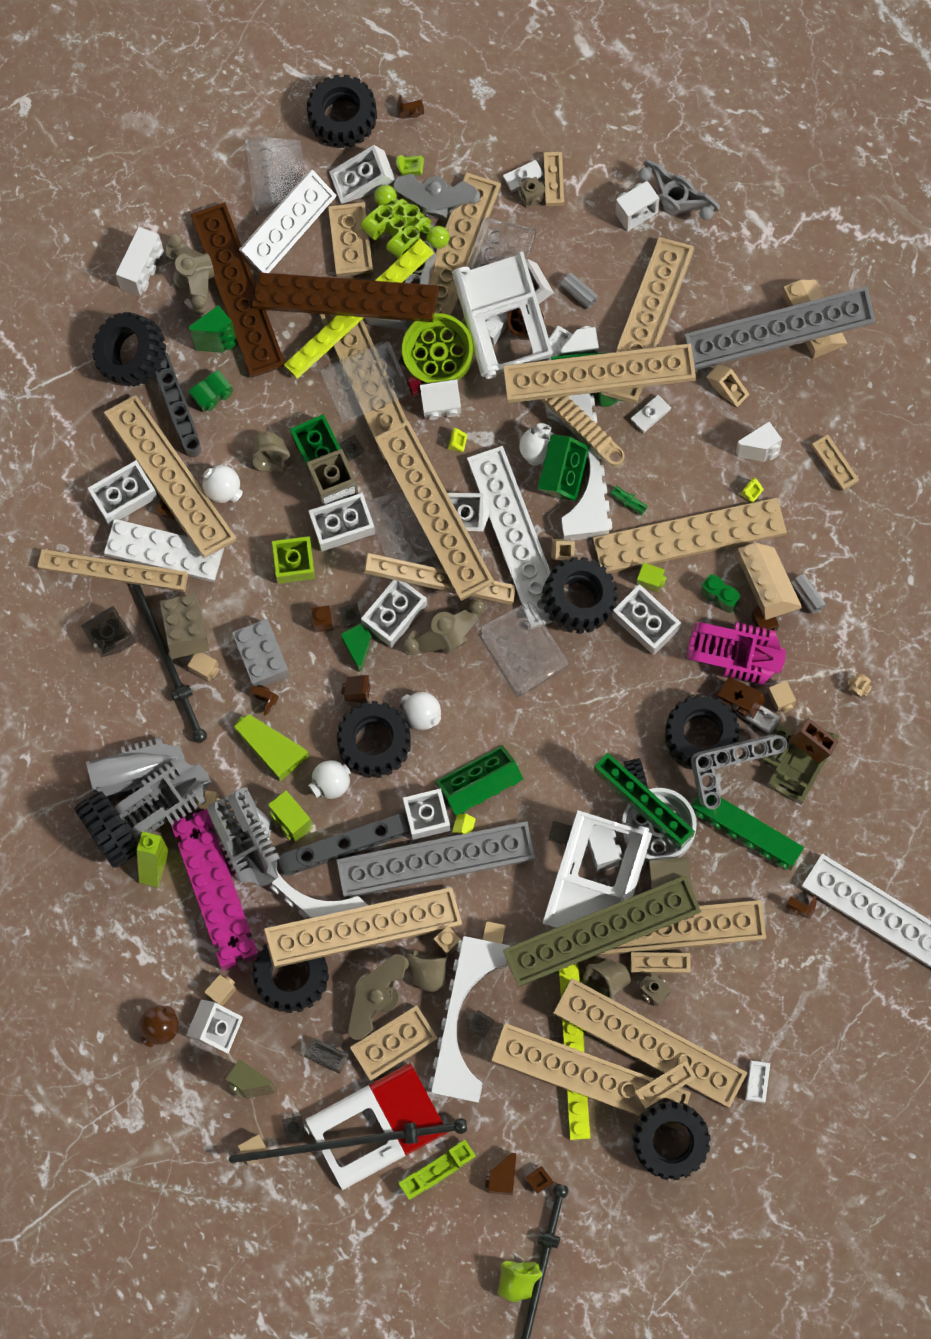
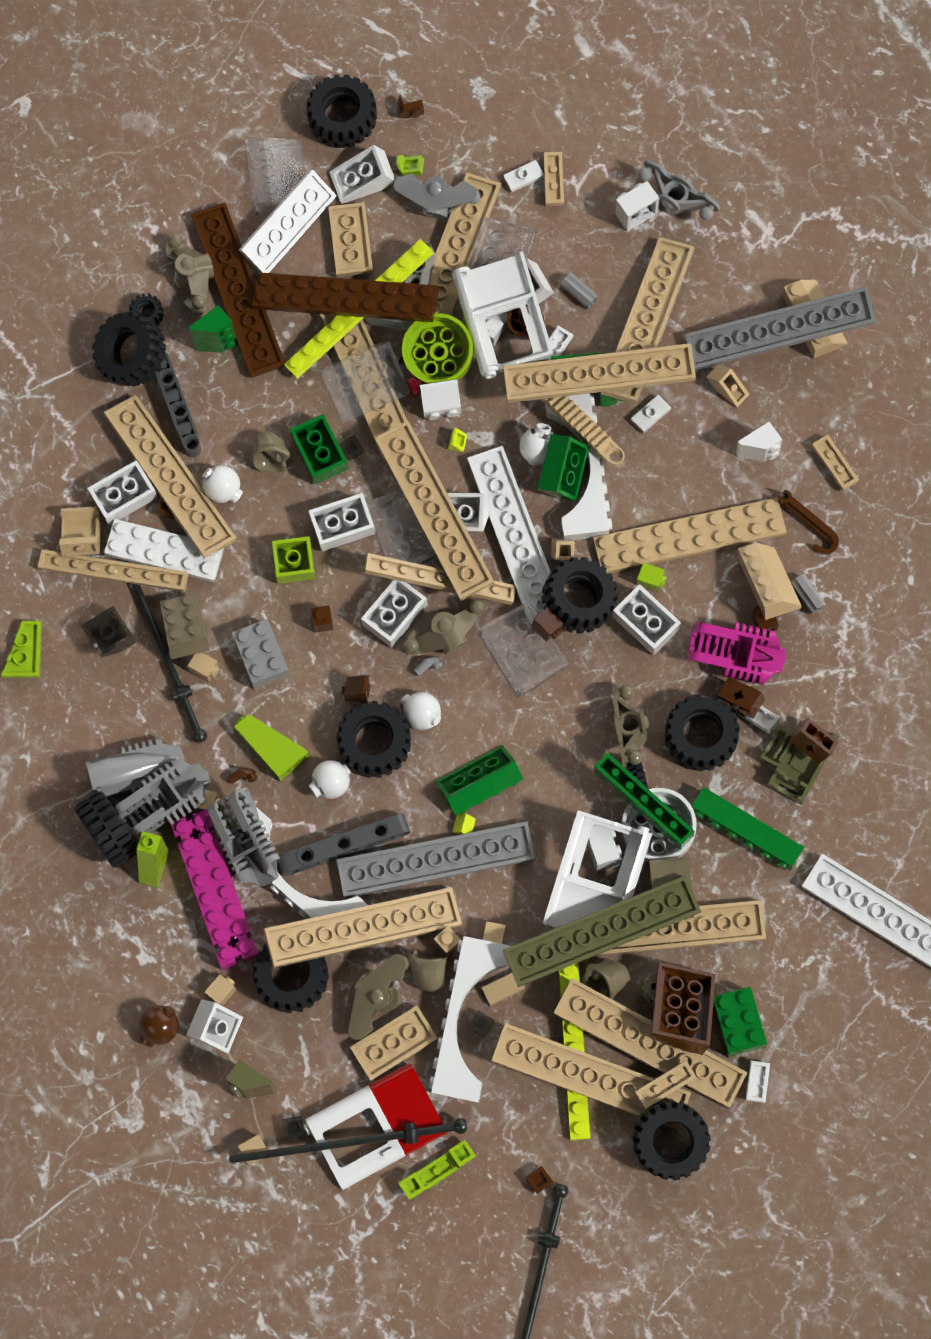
(26, 652): none -> lime wing
(80, 531): none -> tan panel
(140, 261): white brick -> none
(148, 301): none -> black tyre
(211, 391): green brick -> none
(241, 773): none -> reddish brown arm
(262, 693): reddish brown plate -> none
(290, 816): lime brick -> none
(327, 1054): clear smoke plate -> none
(332, 477): dark tan slope -> none
(350, 615): clear smoke plate -> none
(358, 644): green slope -> none
(402, 222): lime connector -> none
(426, 814): white brick -> none
(427, 663): none -> light grey arm
(501, 989): none -> tan tile
(502, 1177): reddish brown slope -> none
(518, 1280): lime piece -> none
(531, 191): dark tan brick -> none
(547, 625): none -> reddish brown brick
(560, 833): clear smoke tile -> none
(581, 342): white slope -> none
(628, 500): green pin -> none
(628, 740): none -> dark tan piece
(660, 963): tan plate -> none
(683, 1007): none -> reddish brown slope
(725, 596): green brick -> none
(729, 759): light grey beam -> none
(739, 1022): none -> green brick
(752, 490): neon yellow slope -> none
(782, 697): tan brick -> none
(798, 908): reddish brown plate -> none
(813, 521): none -> reddish brown piece
(859, 685): tan gear -> none

